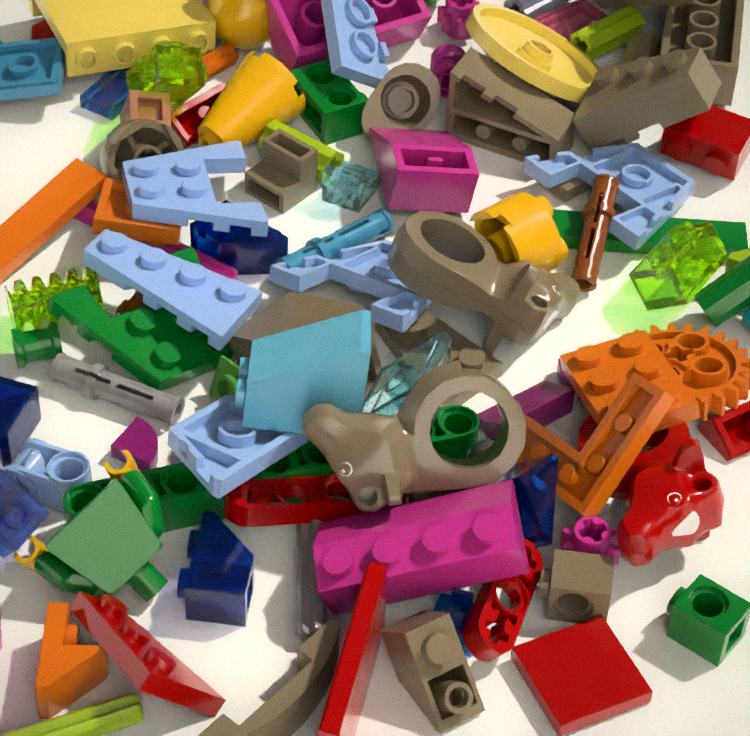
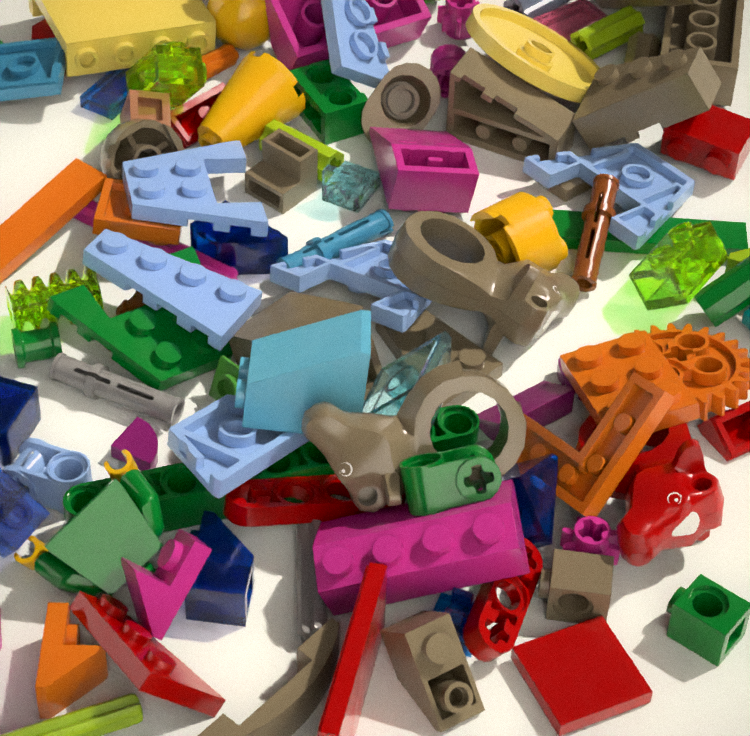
(161, 593): none -> dark pink slope
(444, 481): none -> green piece

